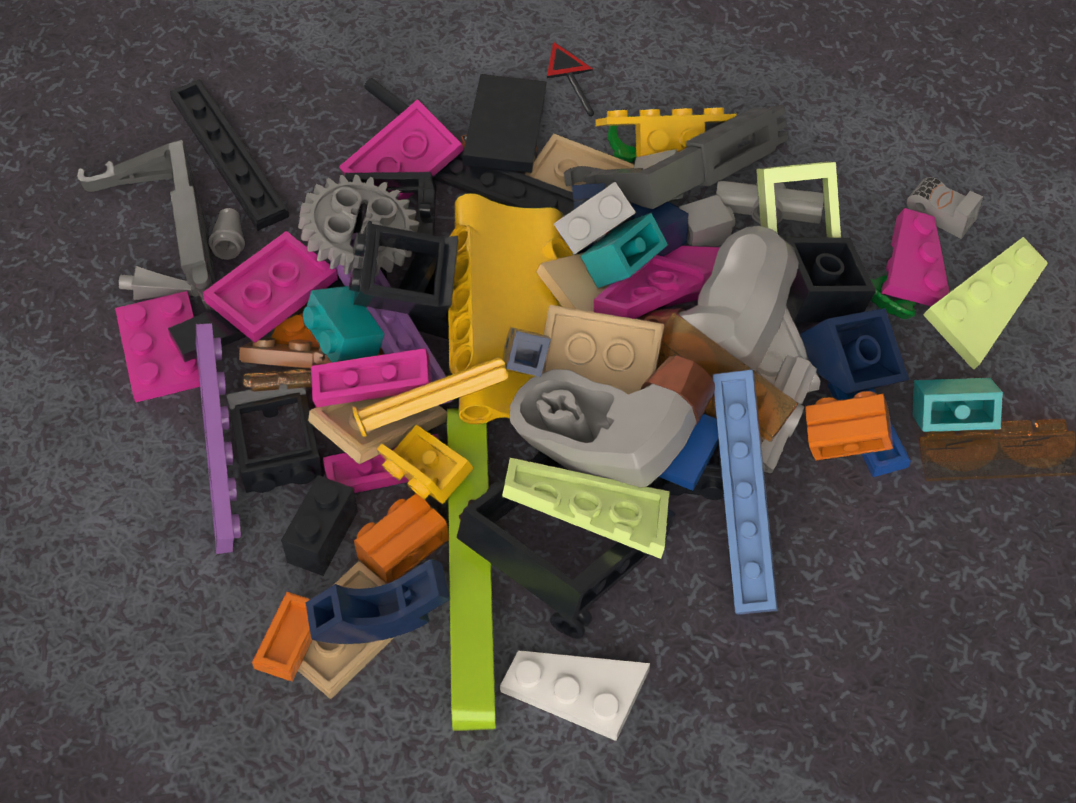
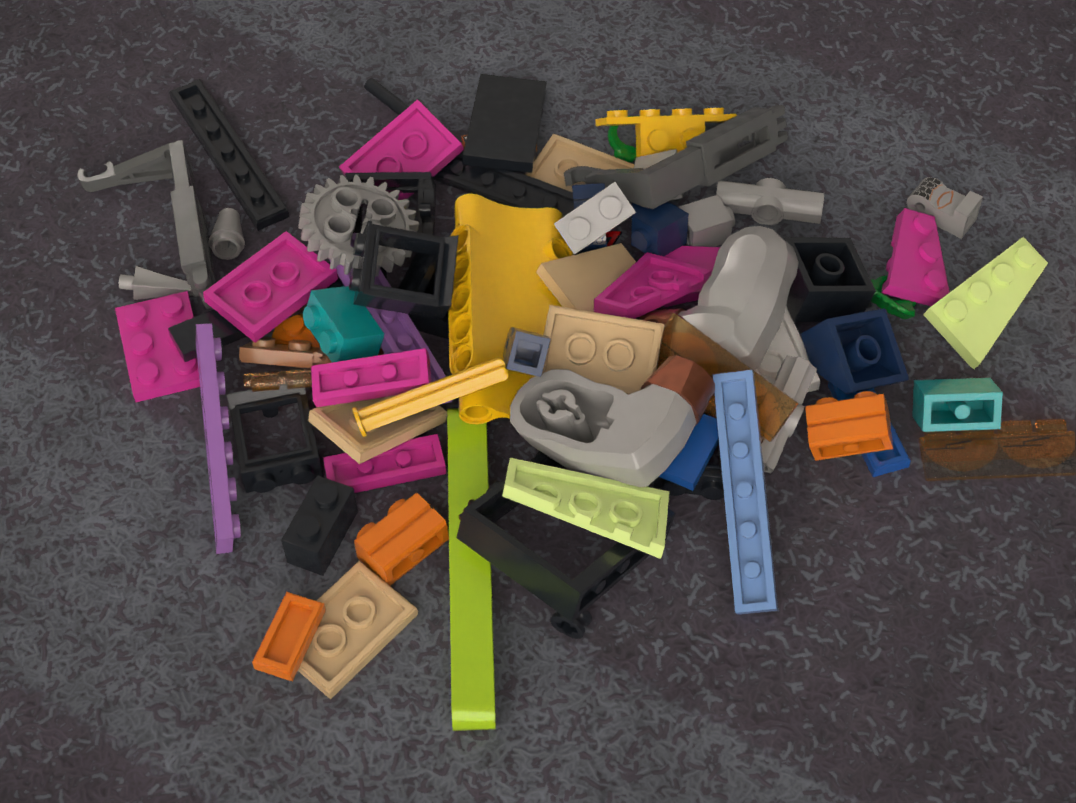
(377, 612): dark blue arch -> none
(427, 464): yellow bracket -> none
(563, 64): piece -> none
(577, 688): white wing -> none
(624, 250): teal brick -> none
(768, 176): yellowish green window -> none

